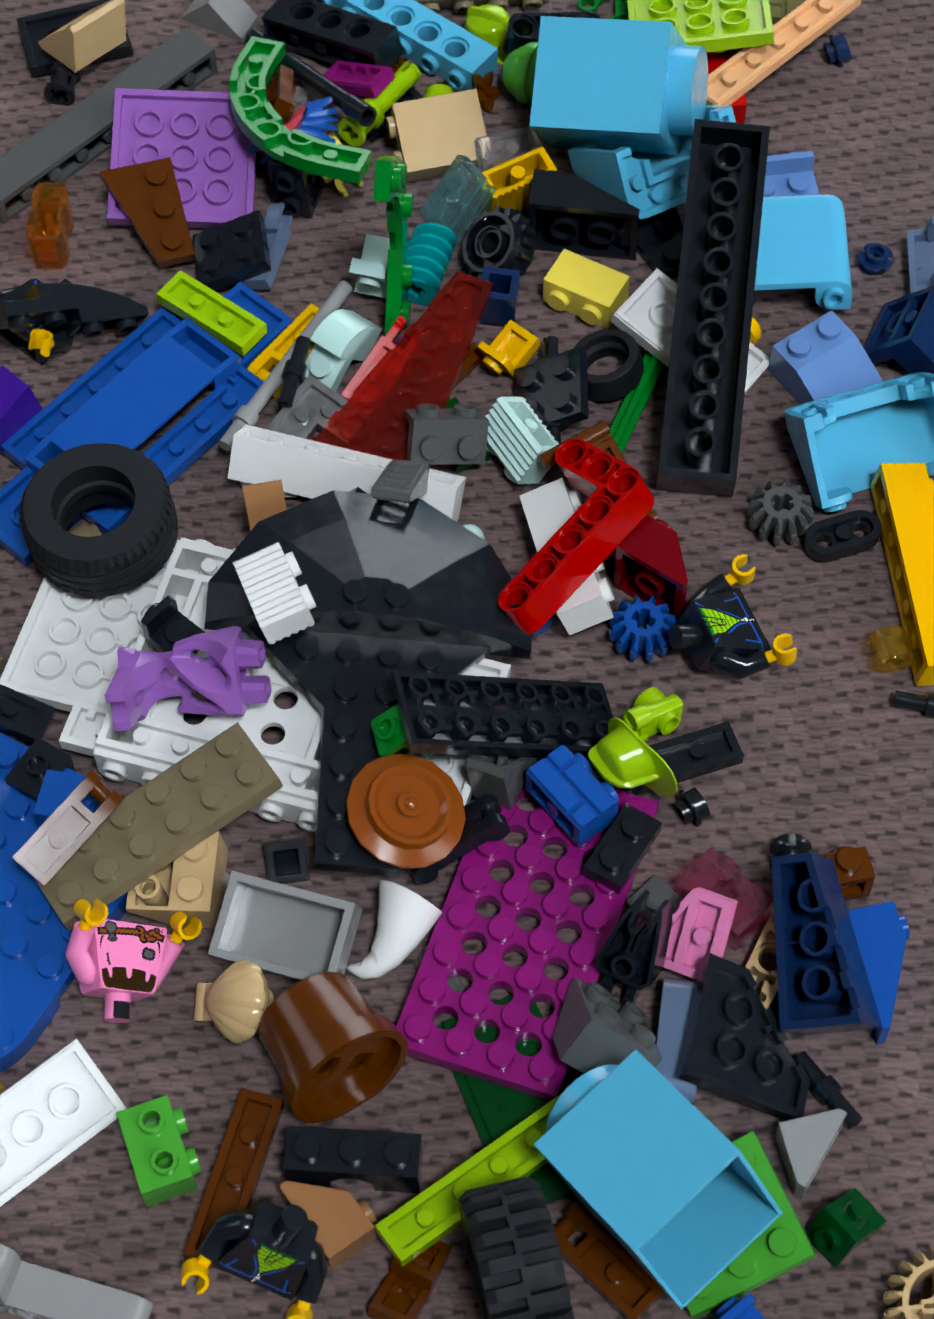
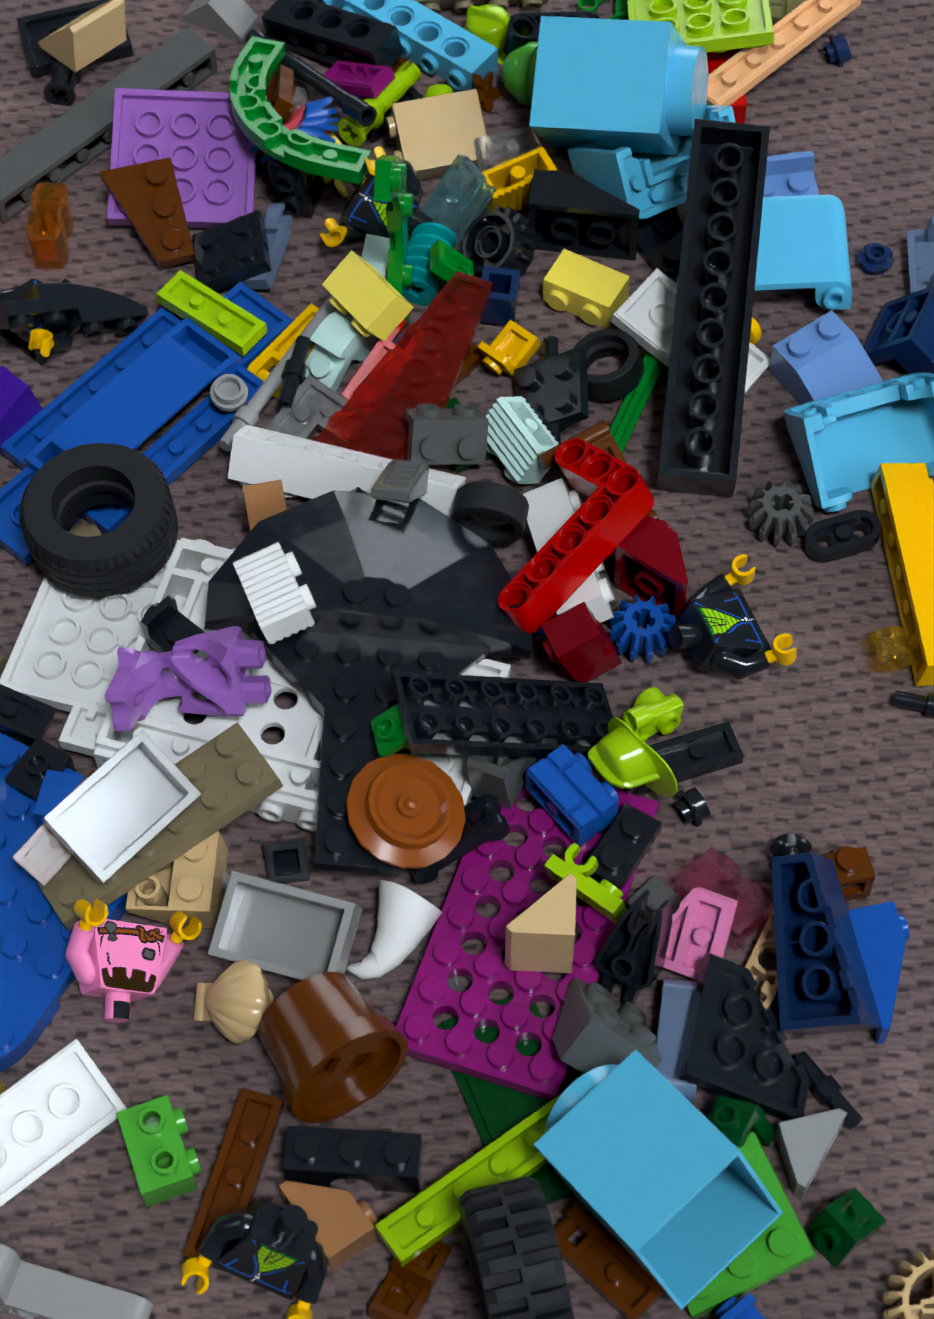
(121, 807): none -> piece
(228, 392): none -> light grey plate
(366, 296): none -> light yellow brick
(367, 216): none -> torso
(447, 261): none -> green bracket
(491, 511): none -> black tyre
(545, 932): none -> tan slope
(579, 644): none -> dark red brick
(602, 896): none -> lime plate
(739, 1118): none -> dark green bracket

